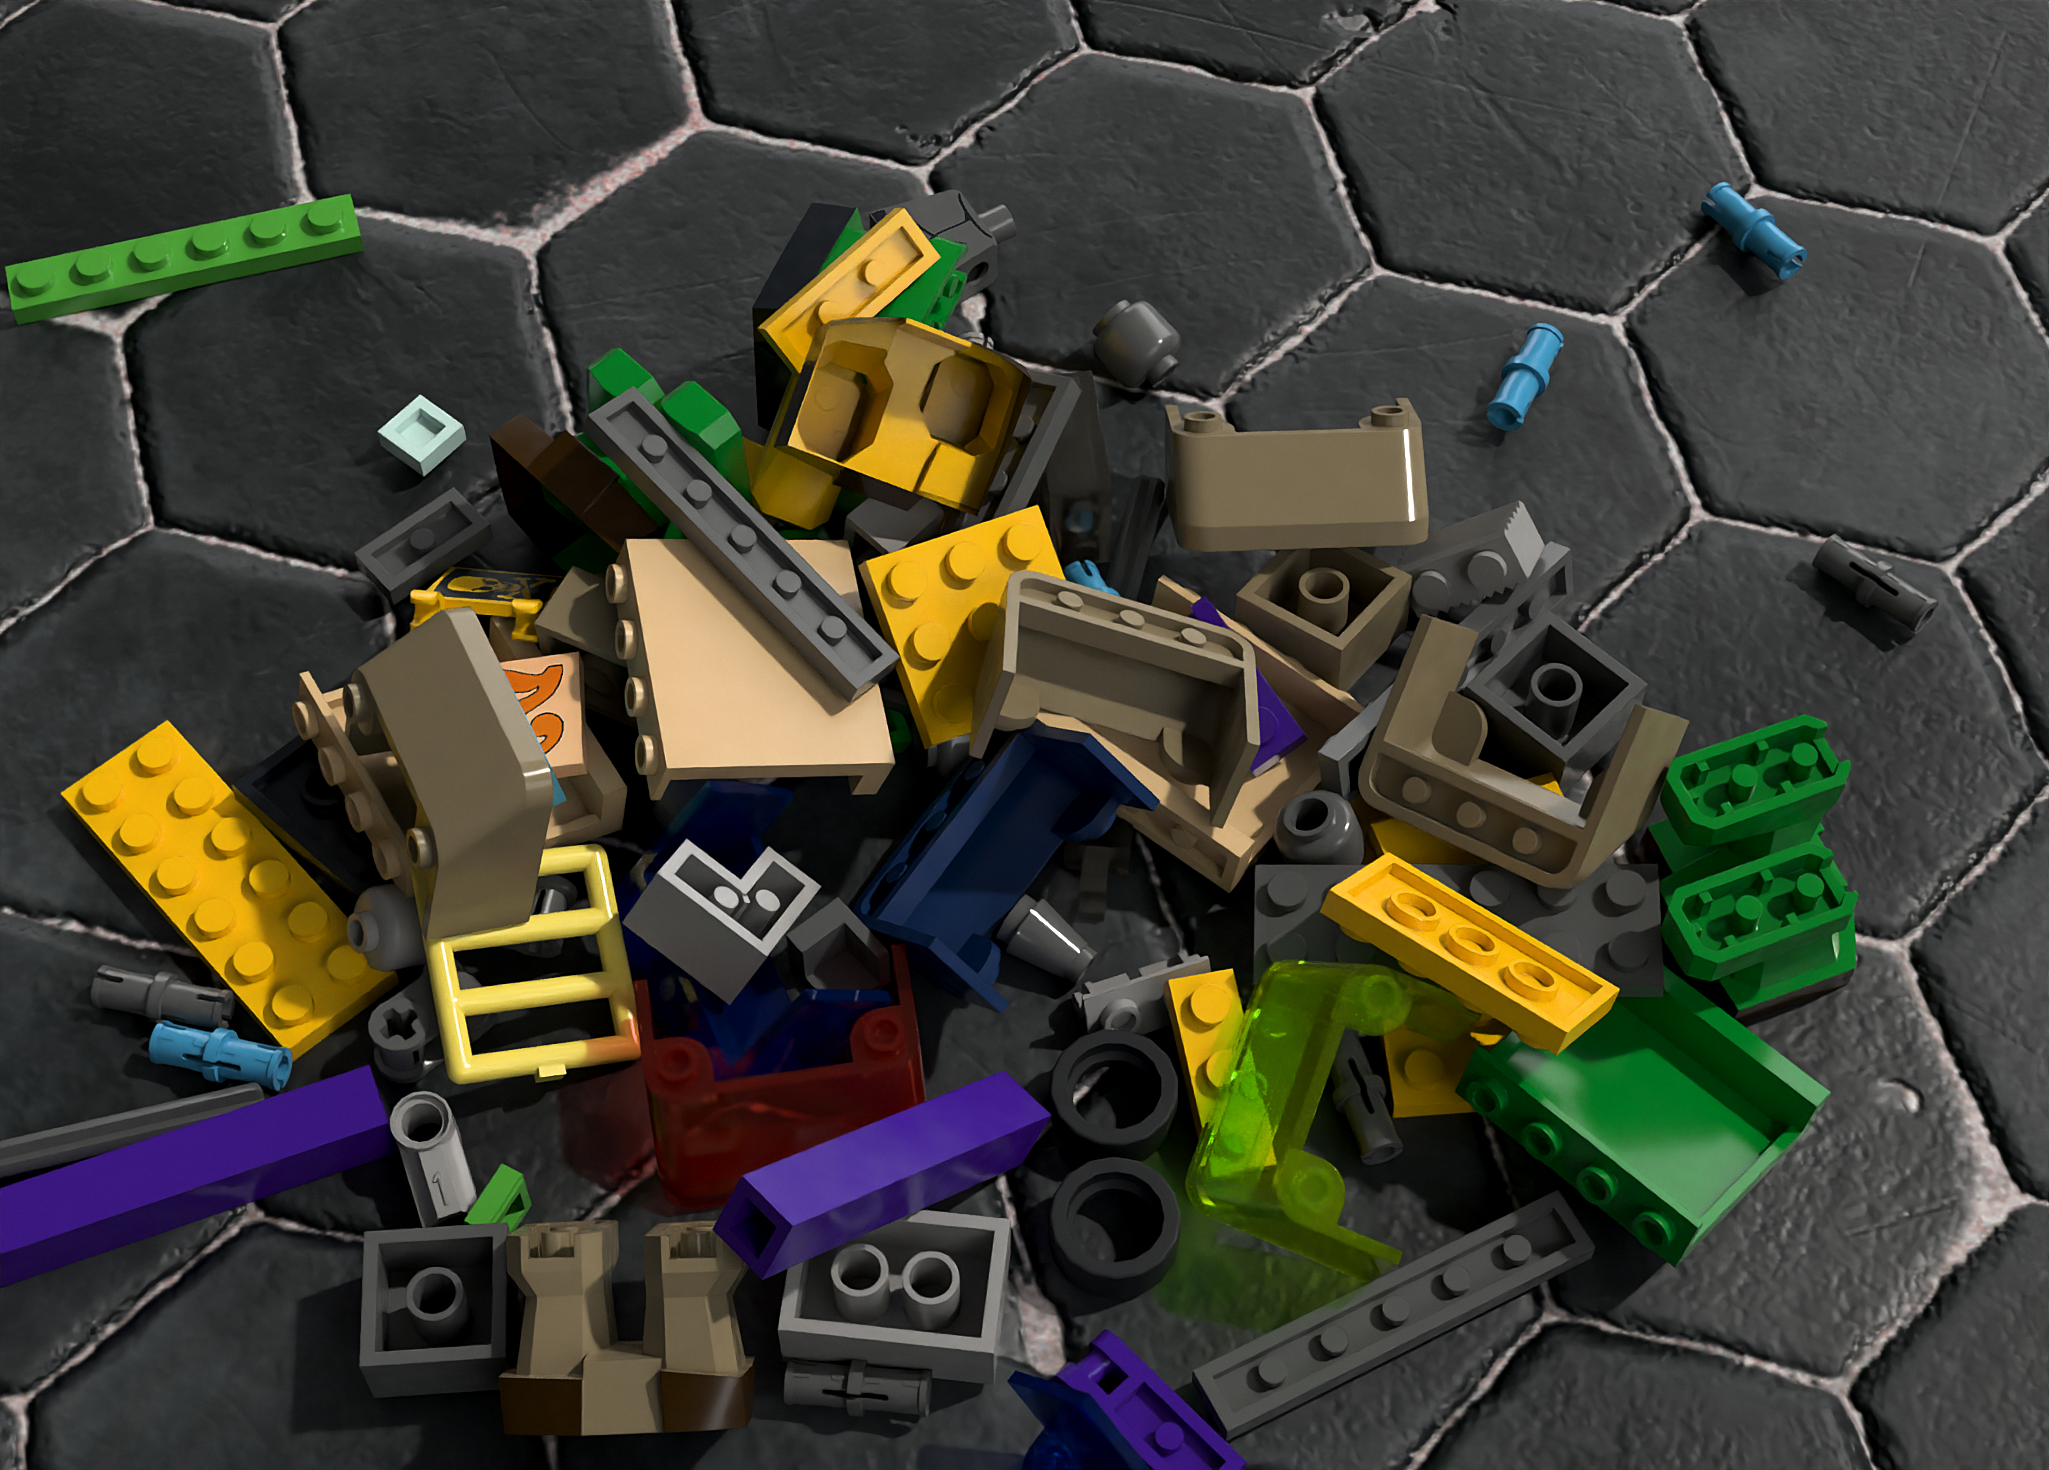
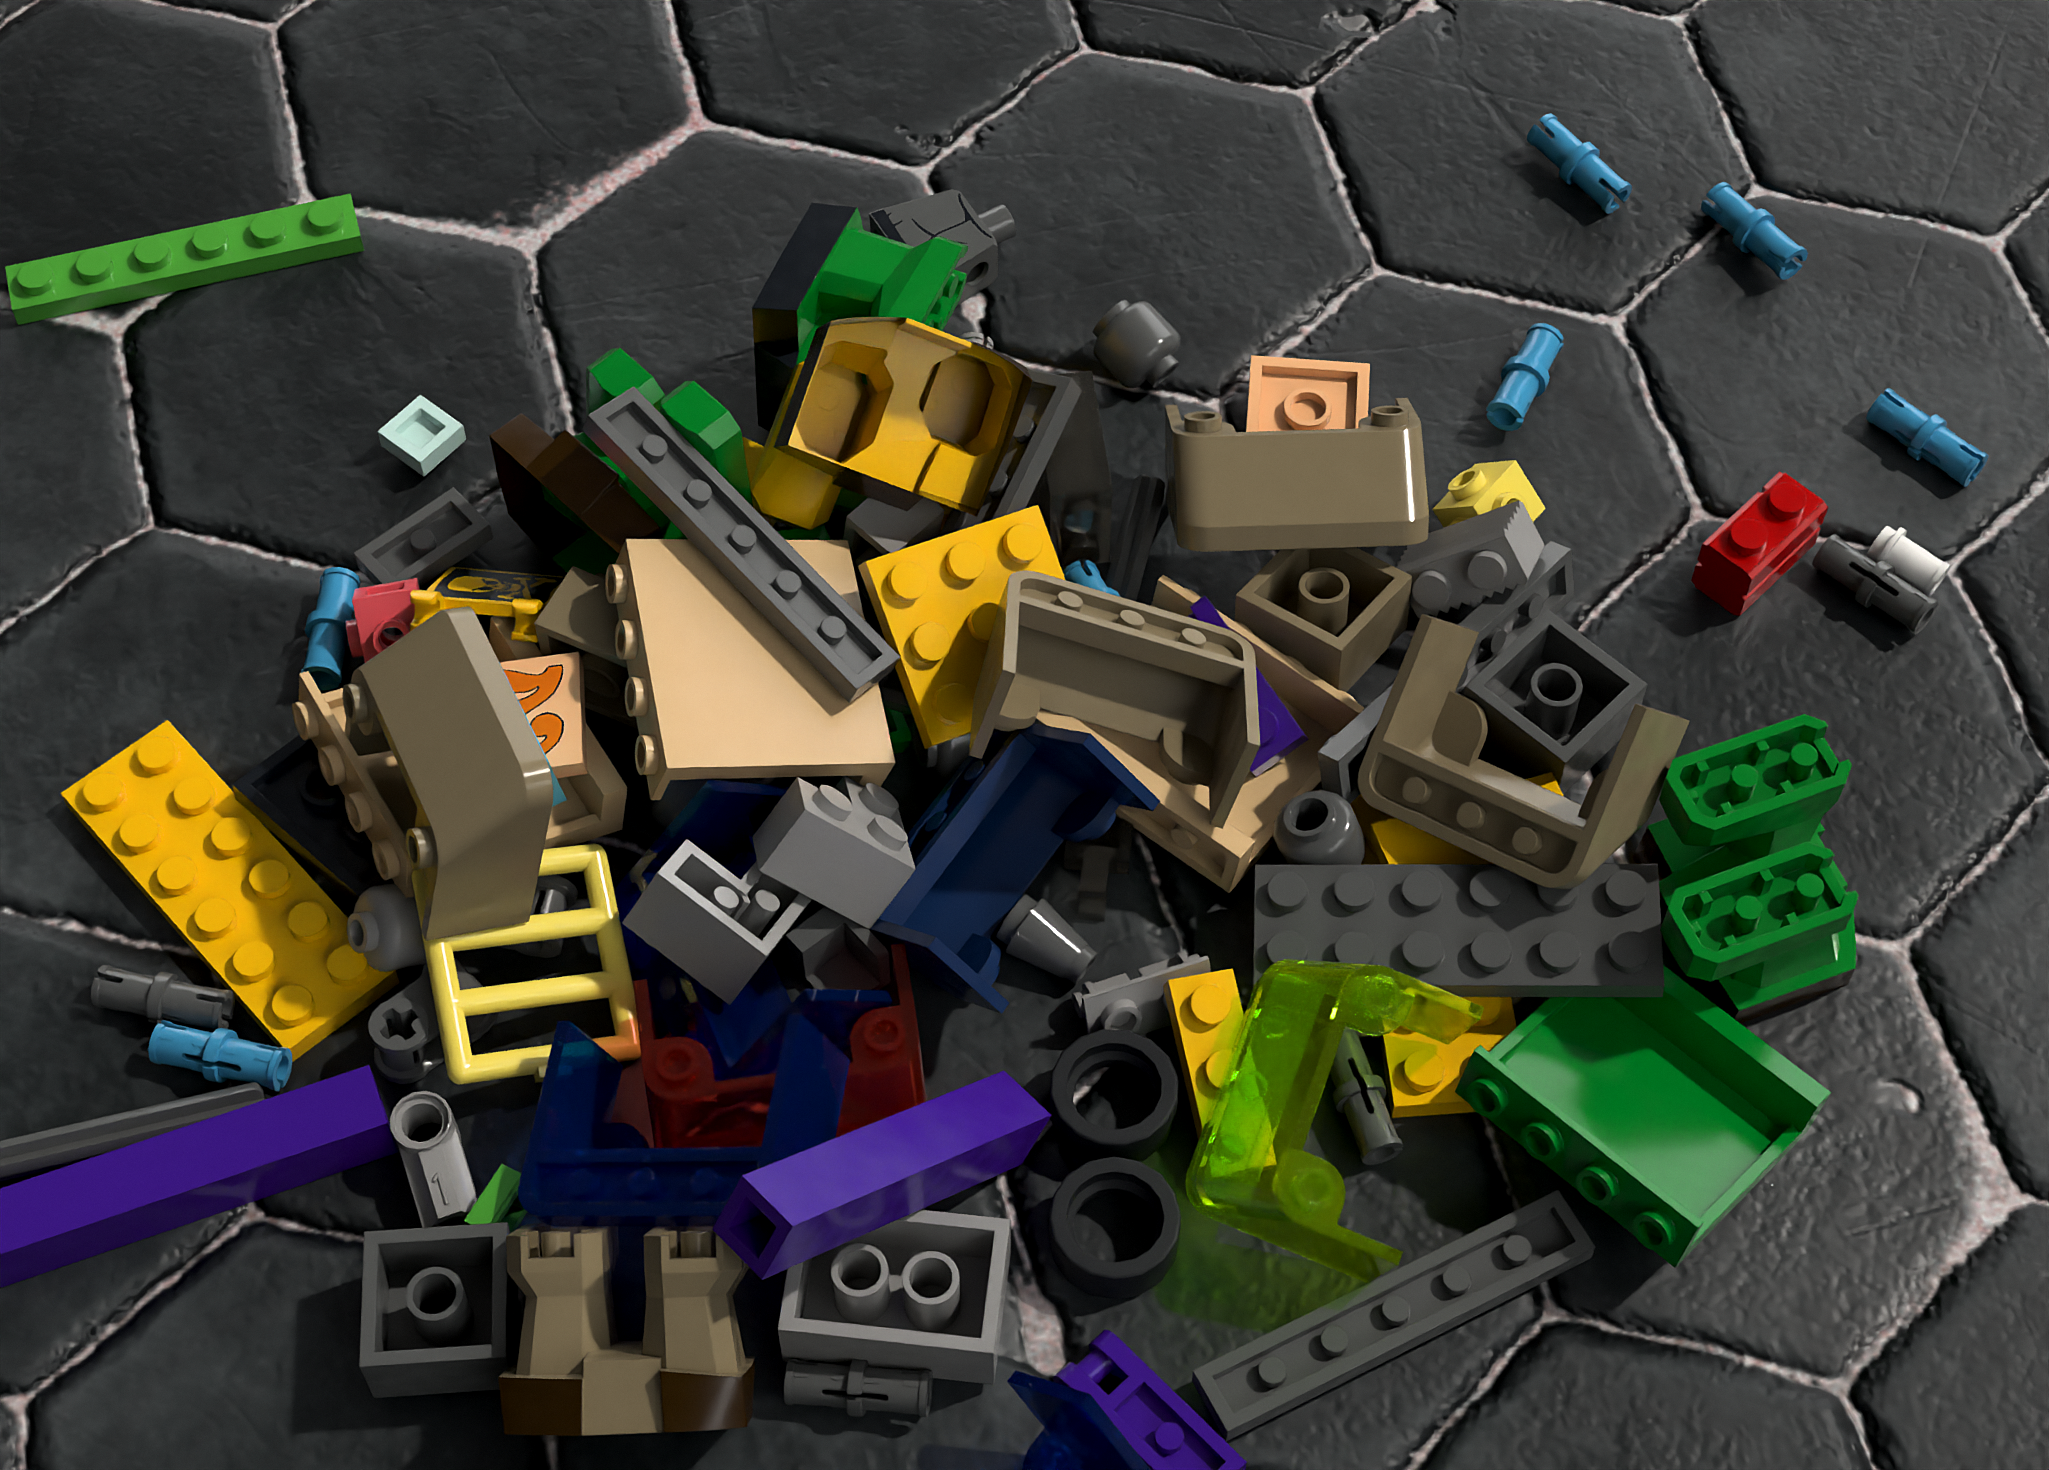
(327, 627): none -> dark azure pin
(378, 609): none -> coral brick
(605, 1174): none -> clear blue windscreen
(837, 847): none -> light grey brick
(852, 285): yellow plate -> none
(1306, 394): none -> light nougat plate
(1470, 953): yellow plate -> none
(1485, 489): none -> light yellow brick
(1579, 163): none -> dark azure pin
(1759, 543): none -> red brick
(1909, 559): none -> white pin
(1927, 437): none -> dark azure pin

